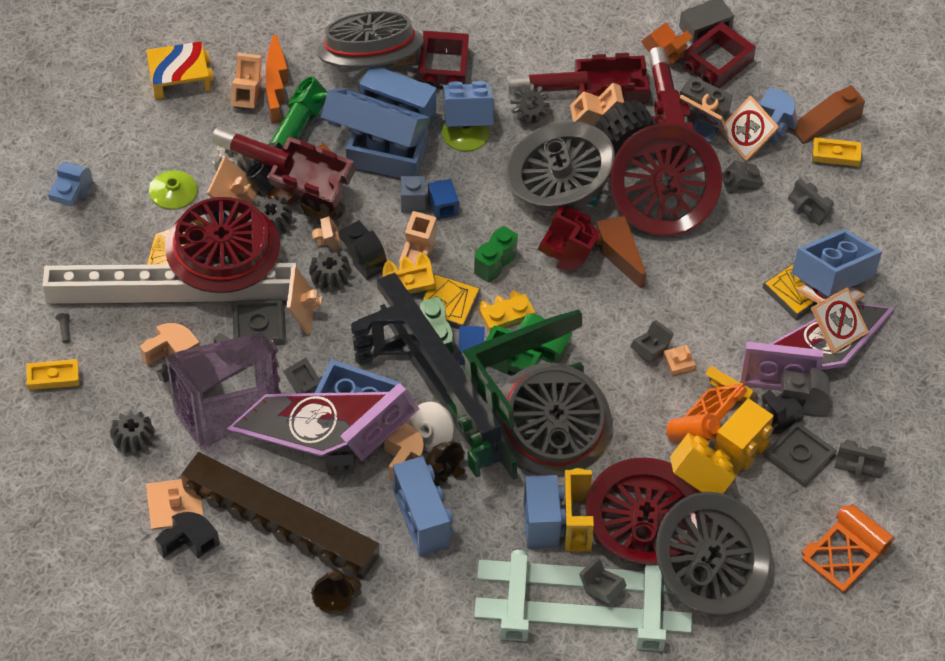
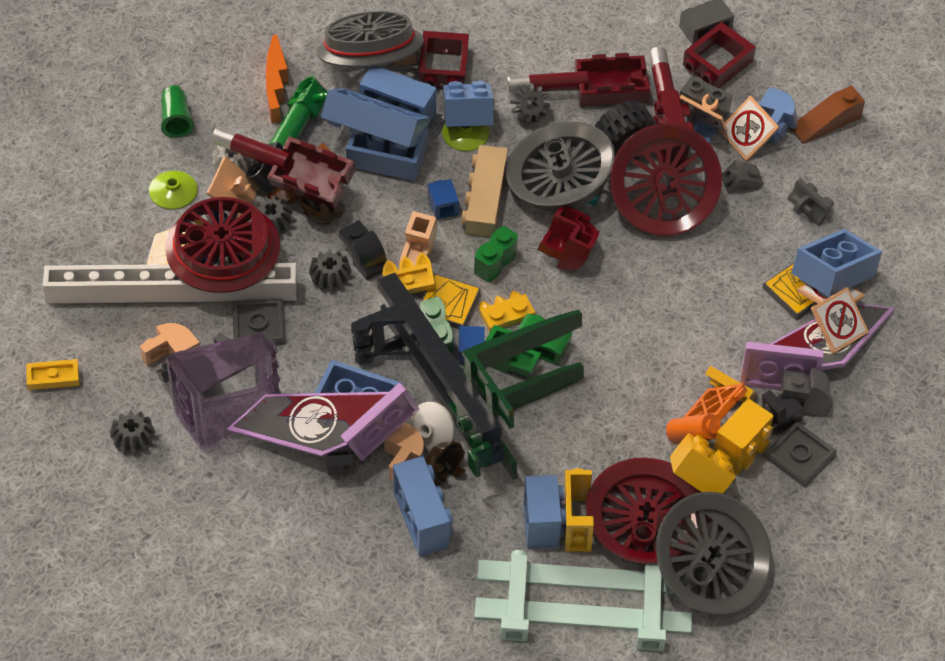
(62, 318): dark grey piece -> none
(71, 183): medium blue brick -> none
(169, 499): light nougat piece -> none
(175, 113): none -> green plant
(178, 65): panel -> none
(191, 530): black brick -> none
(247, 81): light nougat brick -> none
(280, 516): dark brown brick -> none
(302, 300): light nougat piece -> none
(302, 377): dark grey bracket -> none
(327, 234): light nougat tile -> none
(335, 592): dark brown hair -> none
(412, 193): sand blue brick -> none
(486, 191): none -> tan brick
(553, 461): dark grey piece -> none
(590, 108): light nougat brick -> none
(601, 582): dark grey bracket -> none
(620, 249): dark orange slope -> none
(653, 342): dark grey bracket -> none
(667, 39): orange brick -> none
(679, 360): light nougat tile -> none
(836, 152): yellow plate -> none
(856, 529): orange piece -> none
(860, 460): dark grey hips -> none

